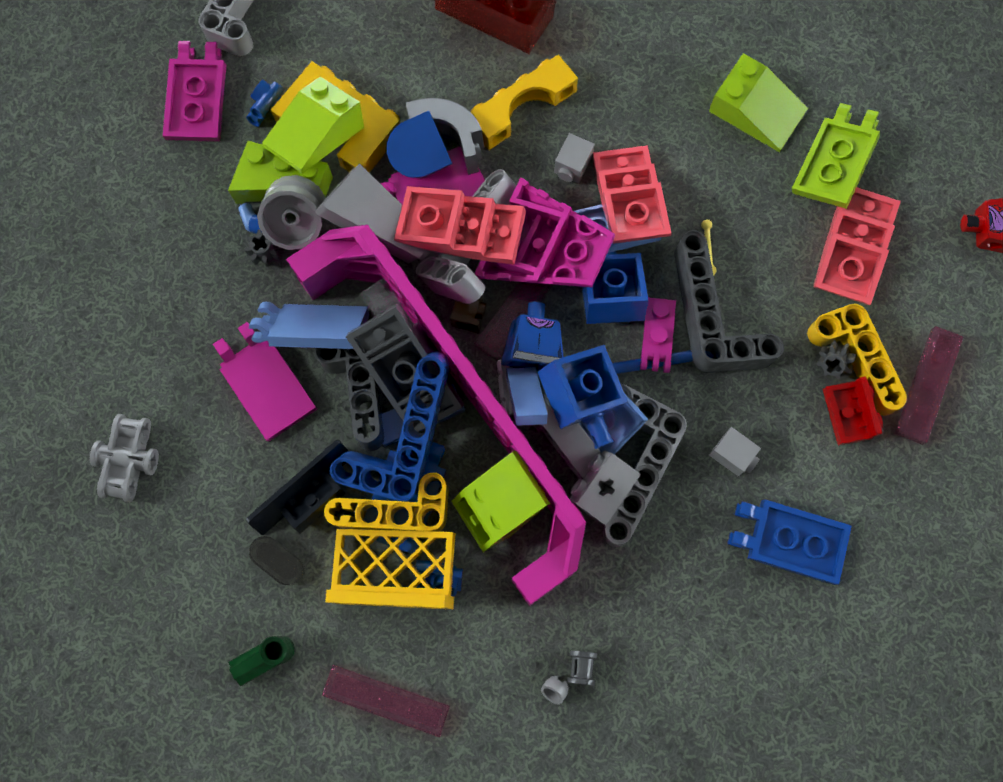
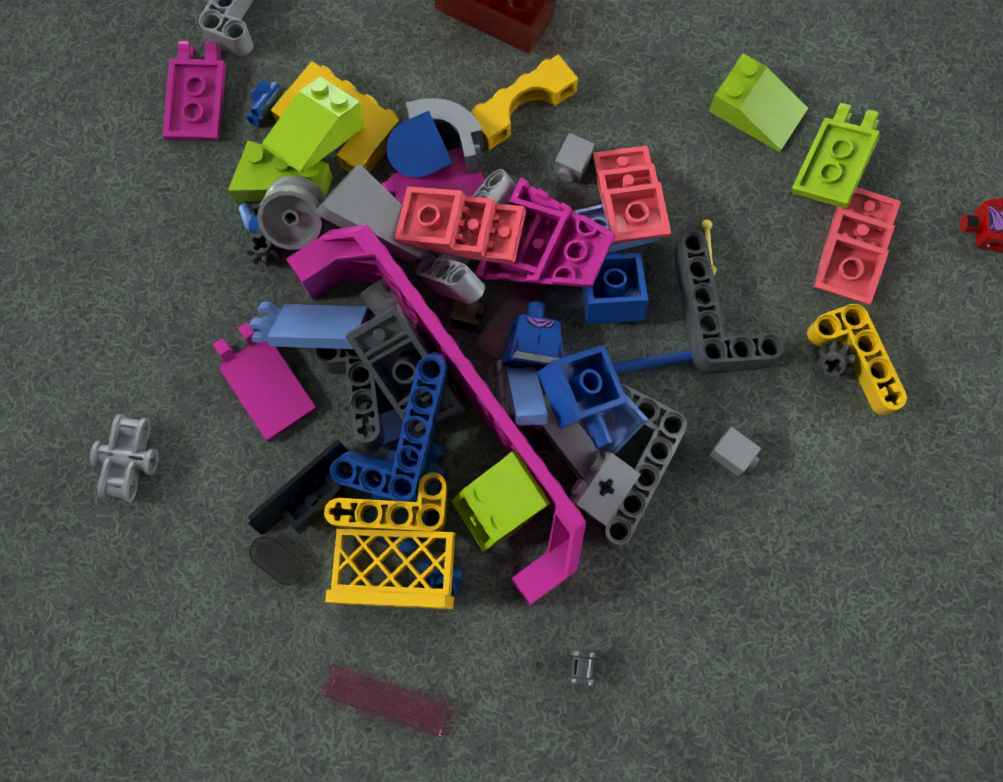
(260, 659): dark green piece -> none
(555, 690): light grey hinge -> none
(658, 334): dark pink hinge -> none
(794, 540): blue tile -> none
(853, 411): red bracket -> none
(929, 385): clear pink plate -> none

